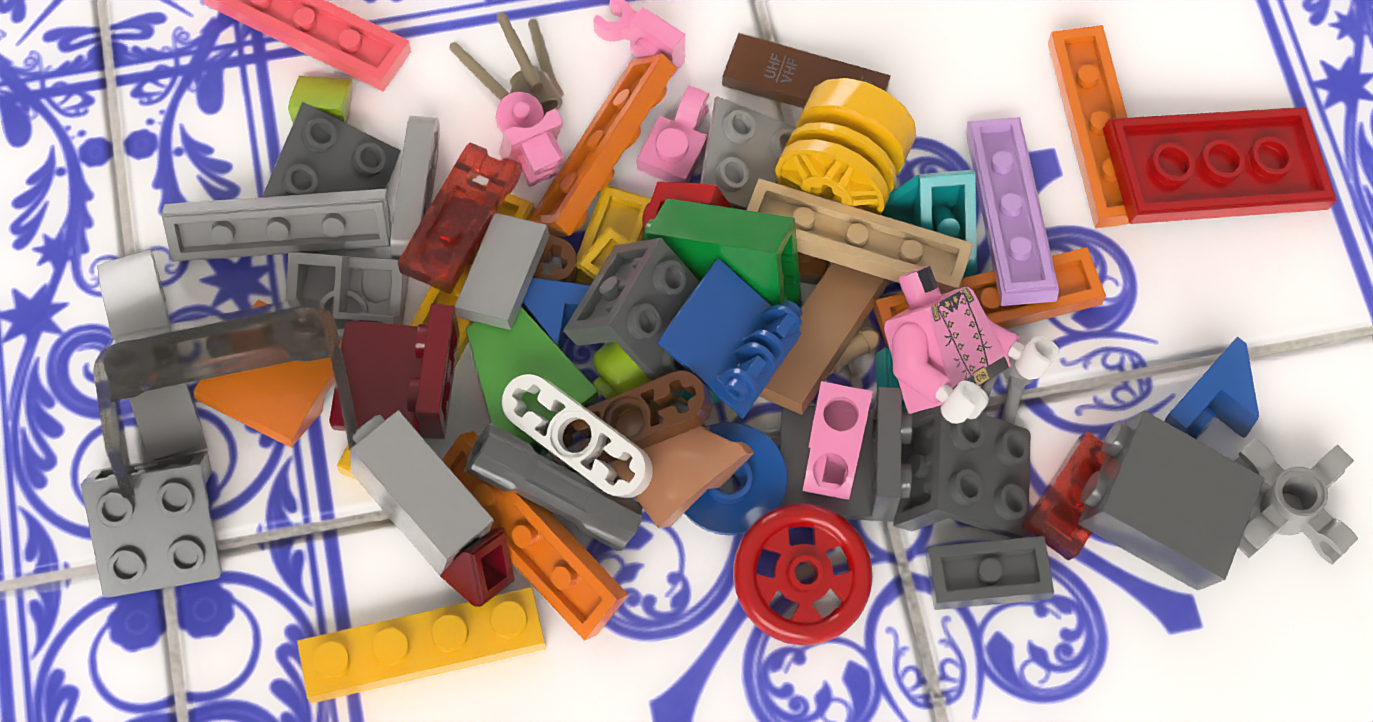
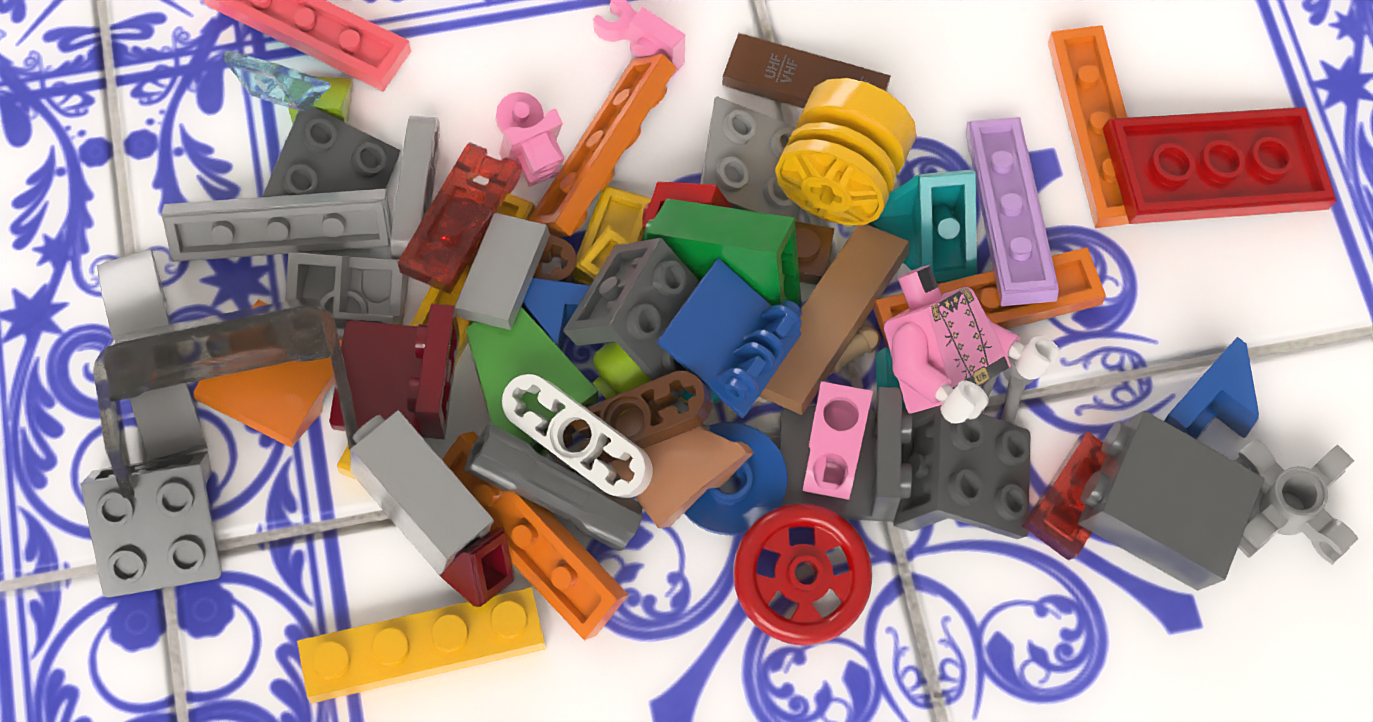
(275, 81): none -> clear light blue slope
(529, 79): dark tan plant -> none
(677, 145): bright pink plate -> none
(864, 238): tan plate -> none
(989, 573): dark grey plate -> none

